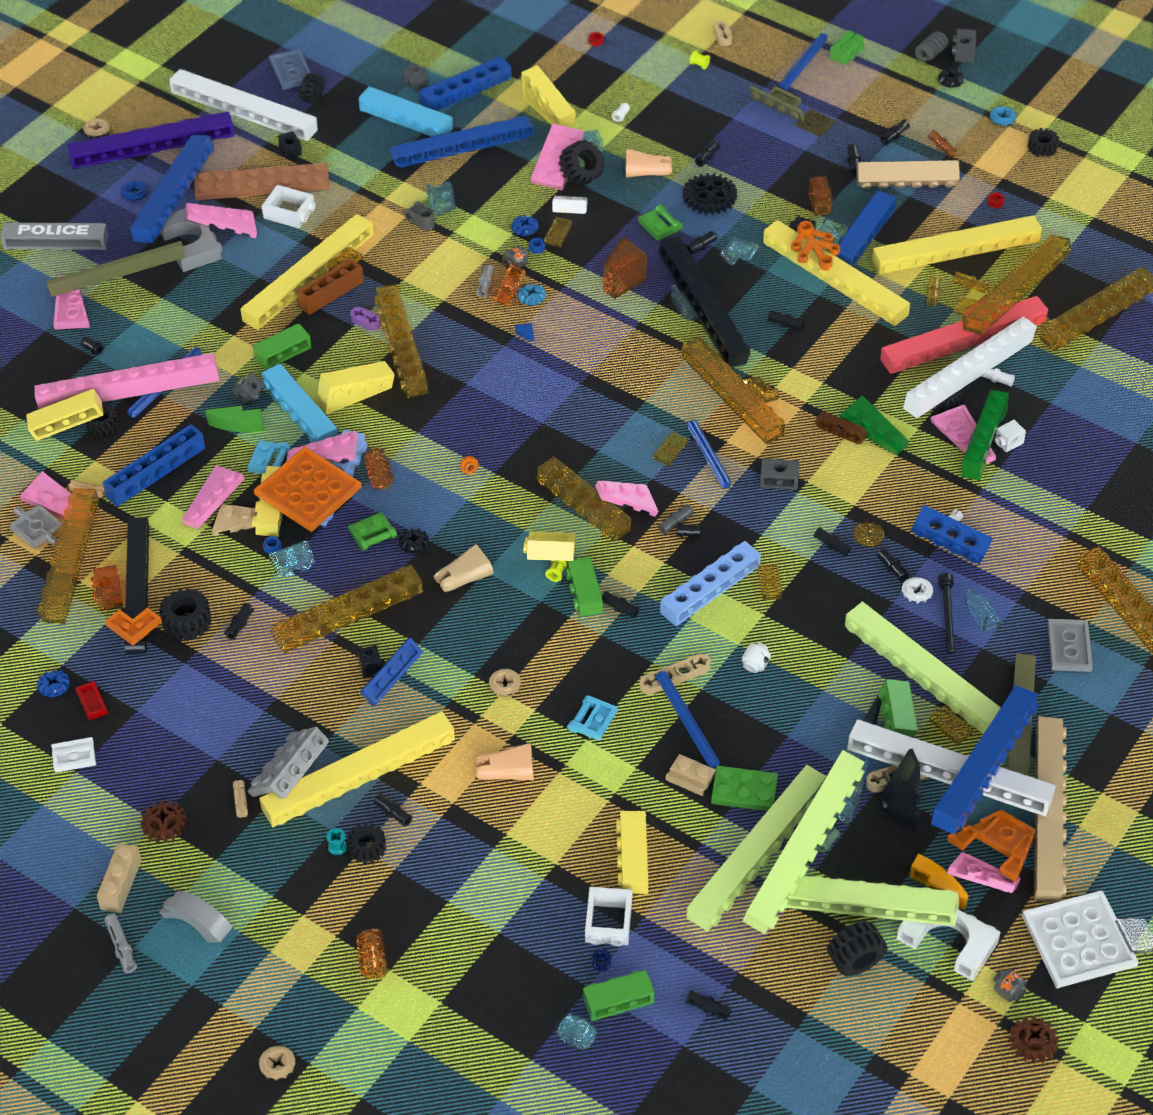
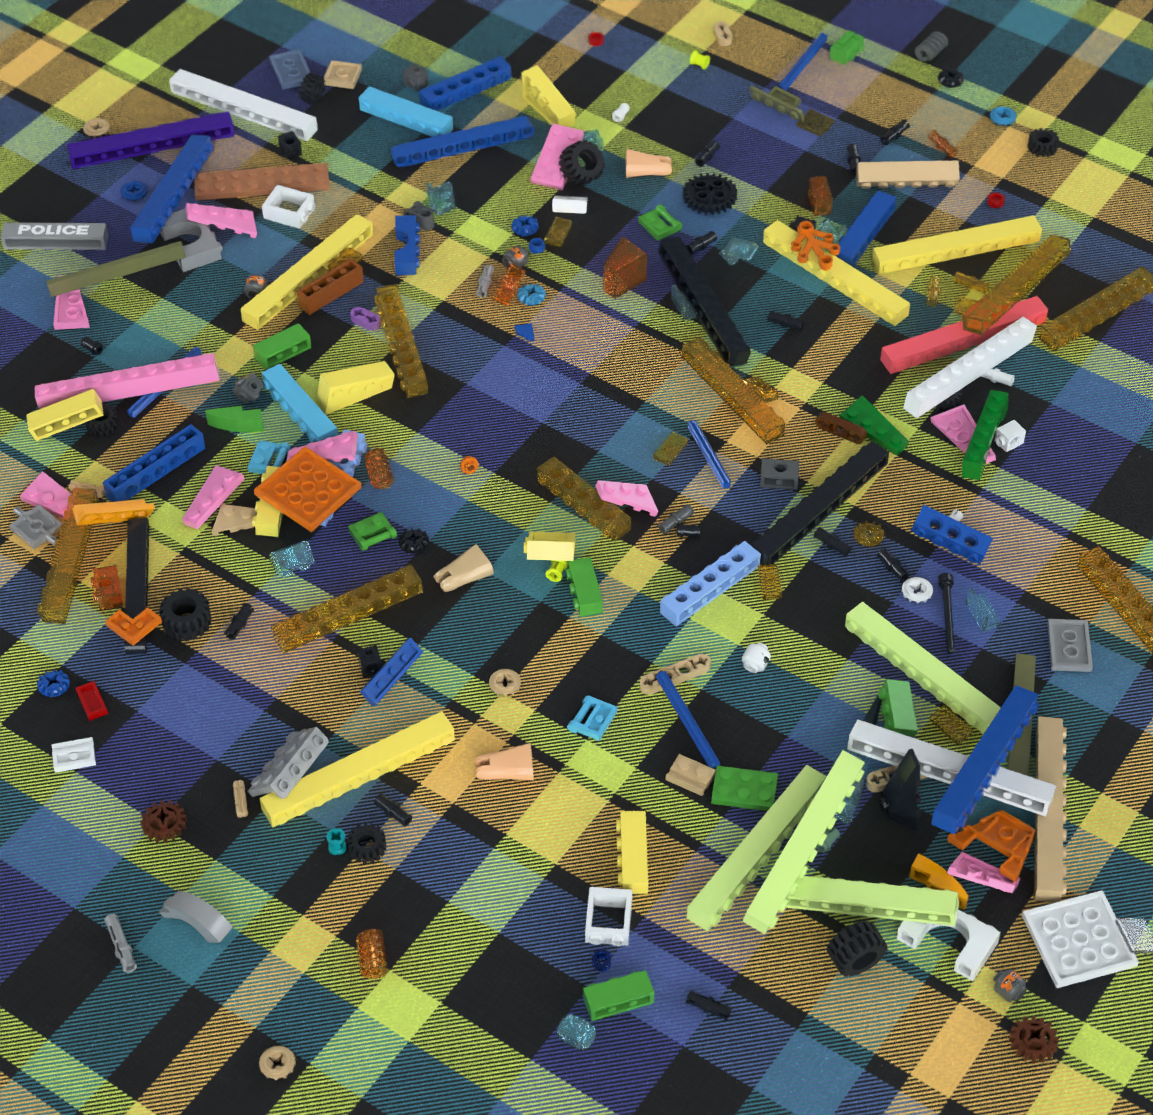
(111, 511): none -> light orange fence
(119, 878): tan brick -> none
(254, 285): none -> dark grey head
(272, 544): blue plate -> none
(342, 74): none -> tan plate
(406, 257): none -> blue arch
(620, 604): black pin -> none
(820, 503): none -> black brick
(964, 45): dark grey brick -> none

